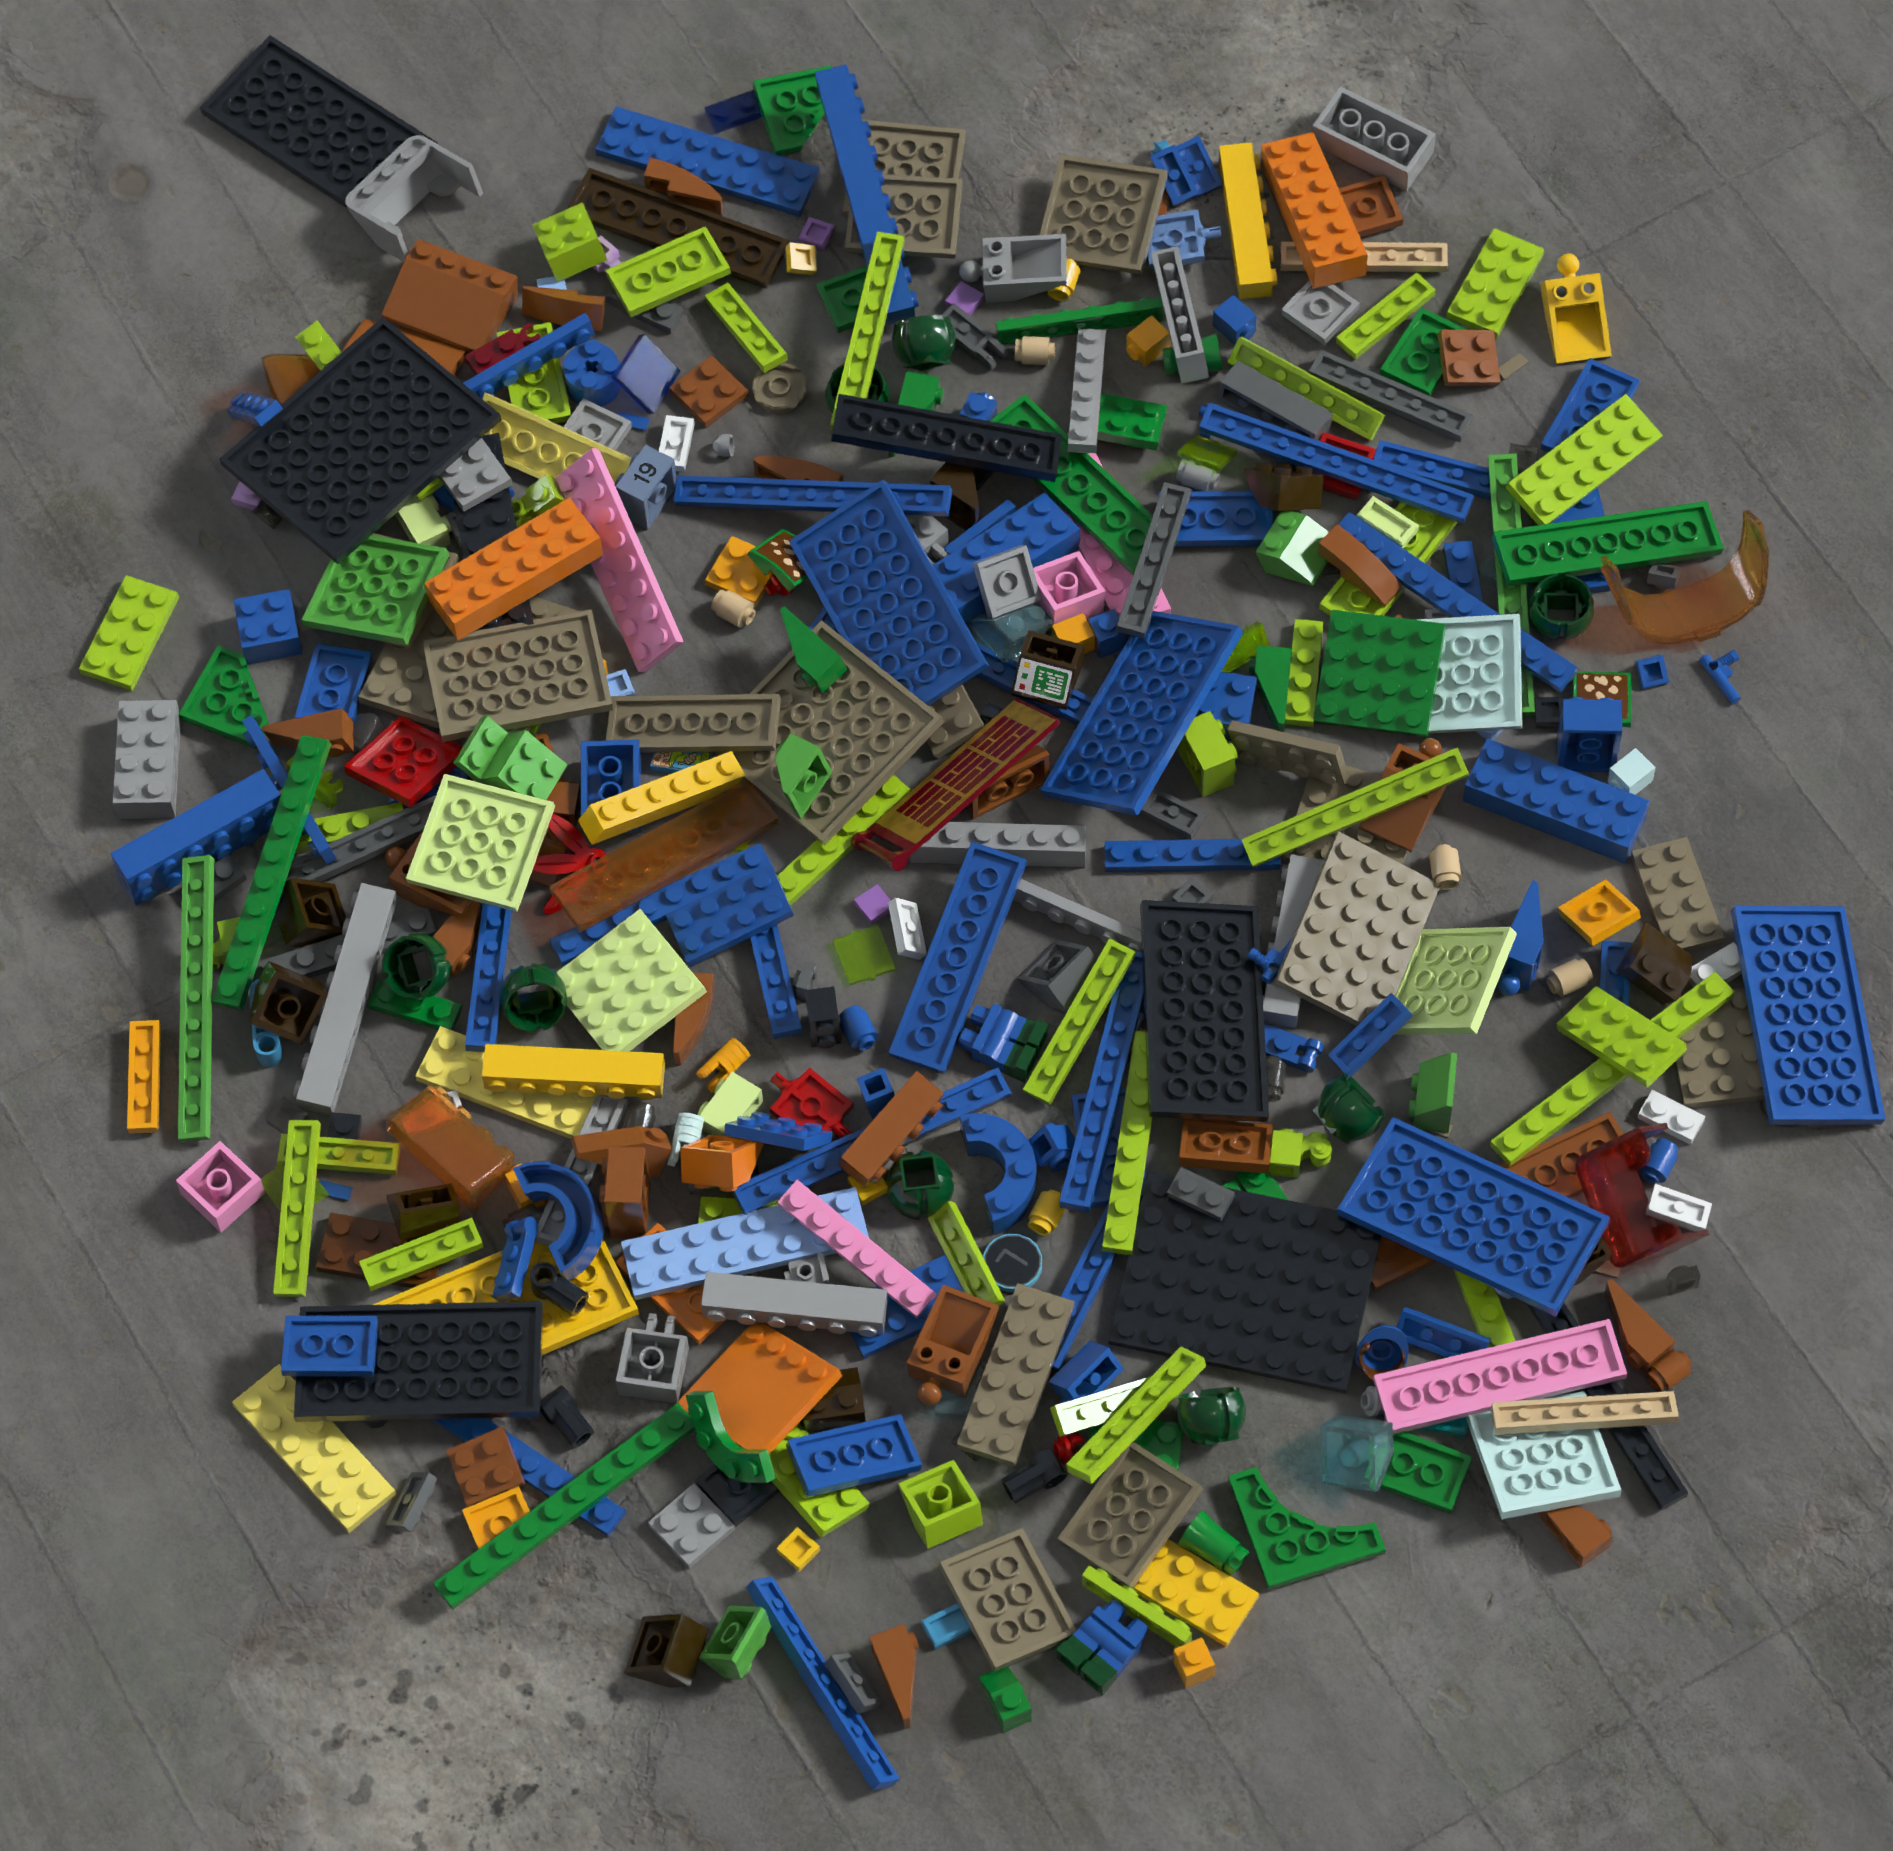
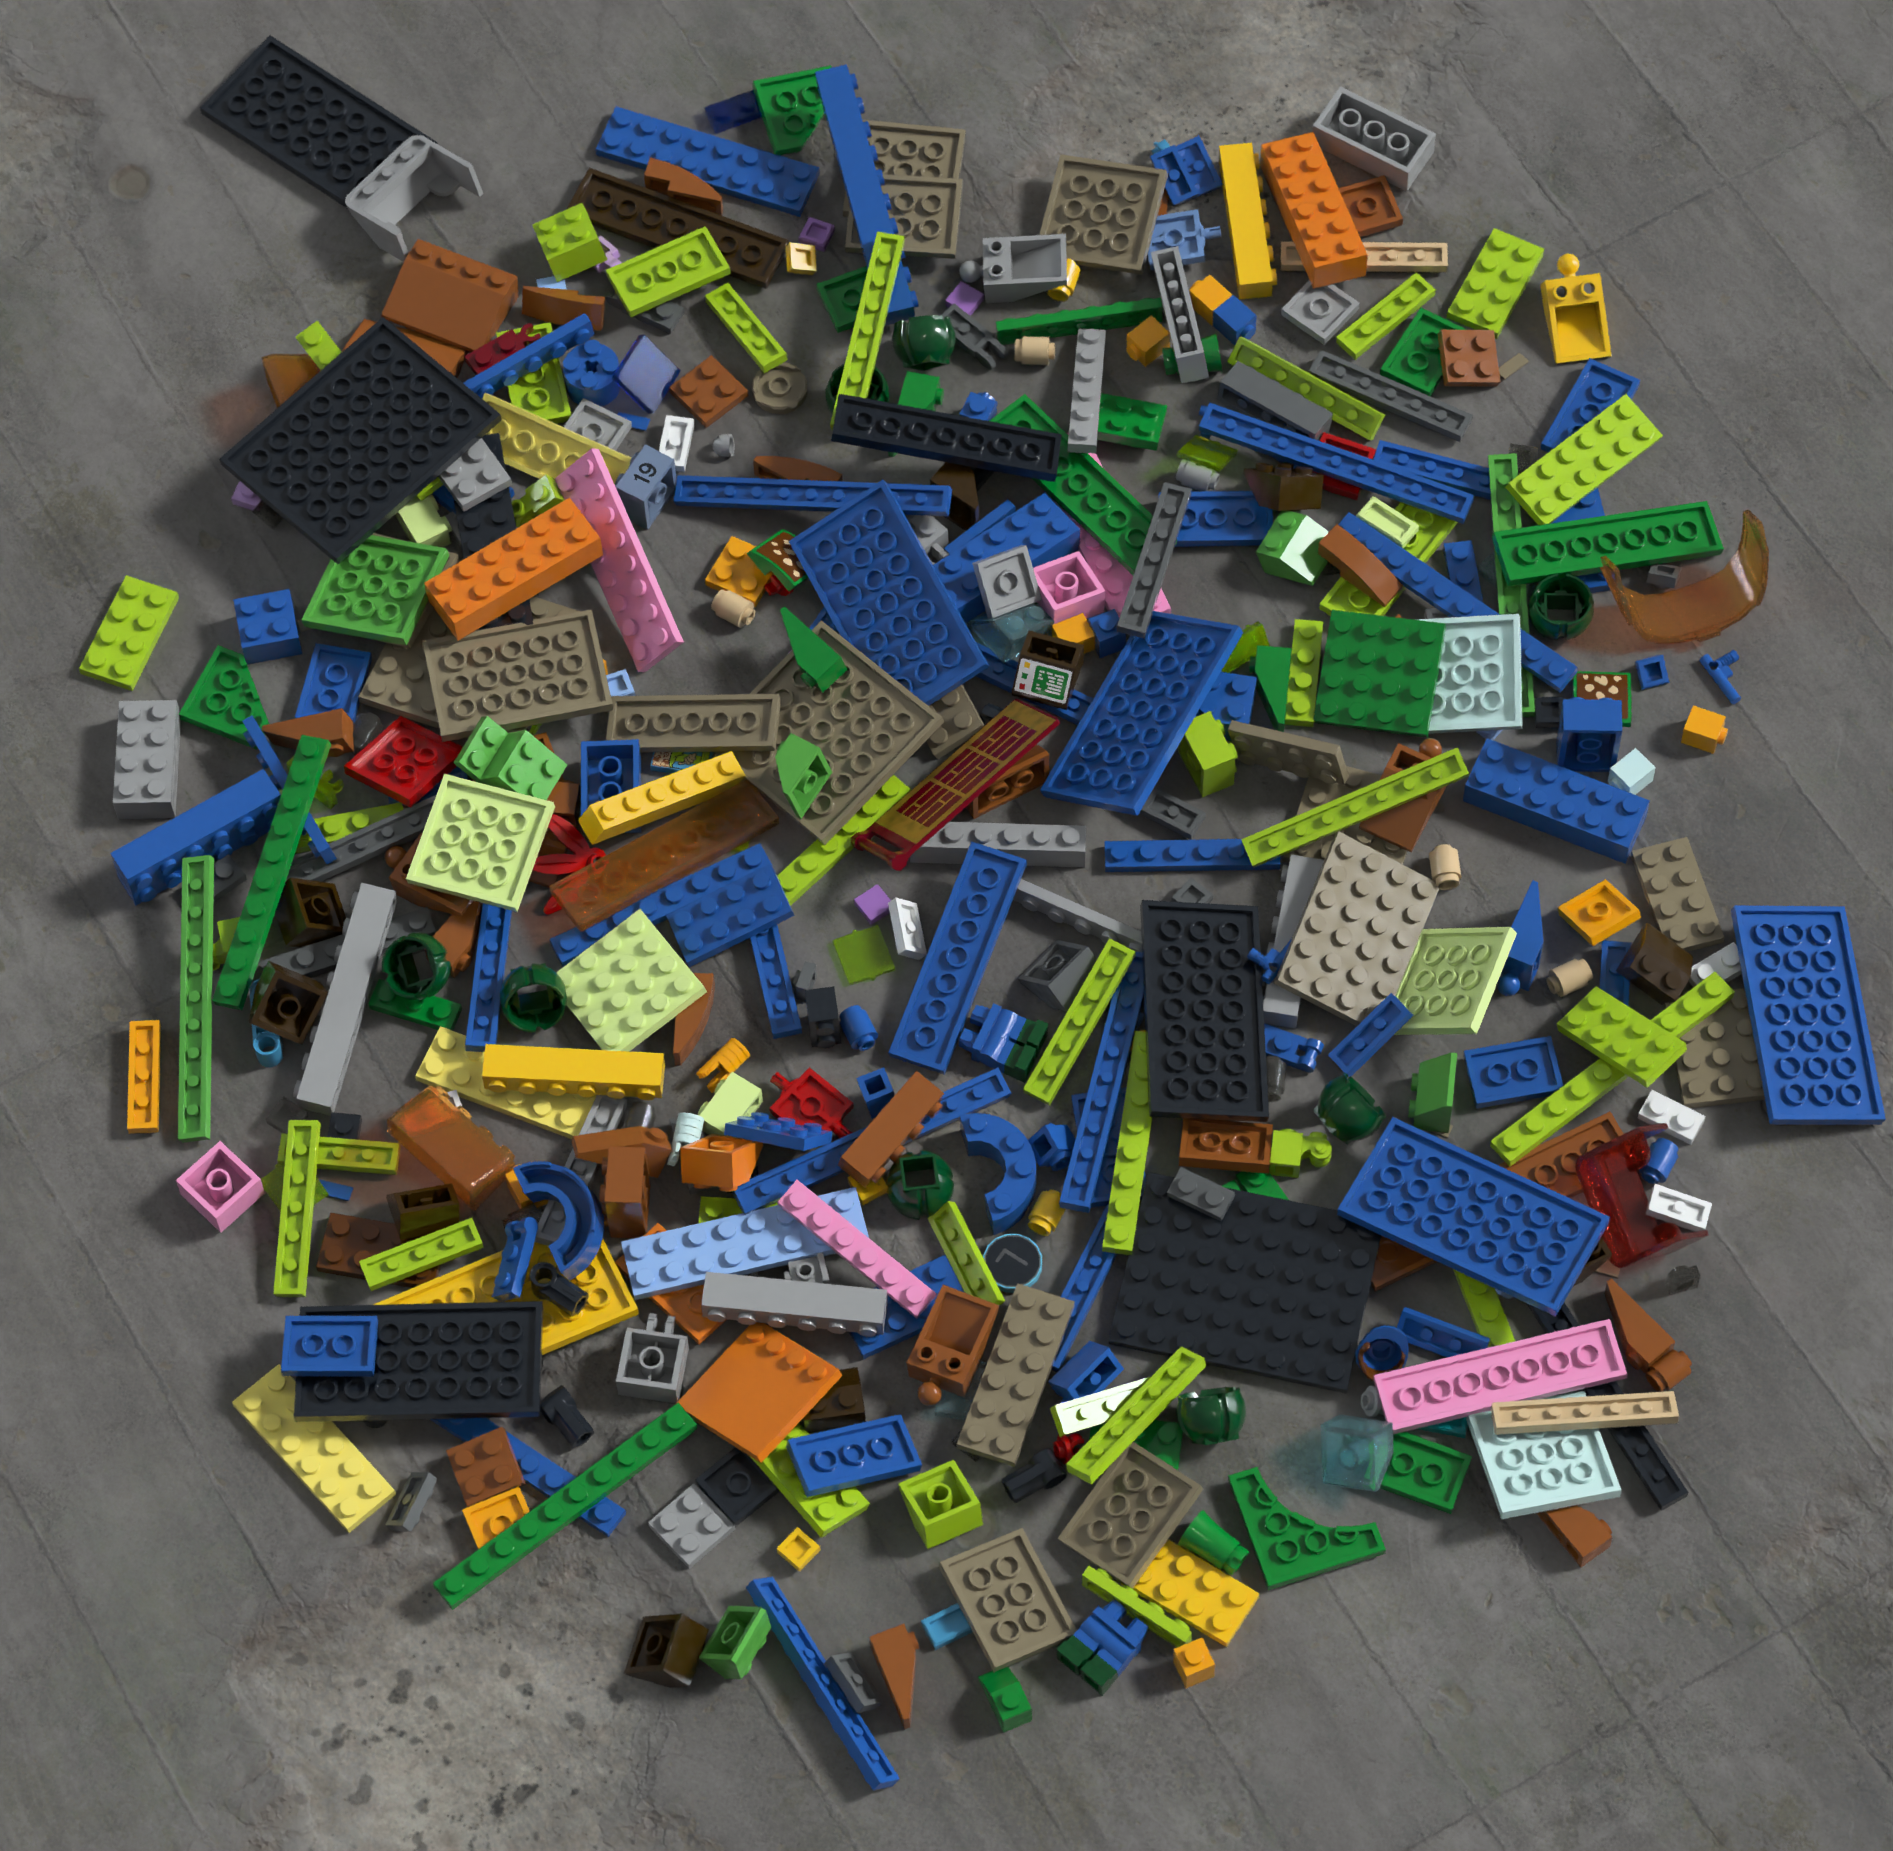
(253, 408): blue plate -> none
(730, 1458): green plate -> none
(1207, 296): none -> light orange brick
(1513, 1072): none -> blue plate
(1704, 729): none -> light orange brick

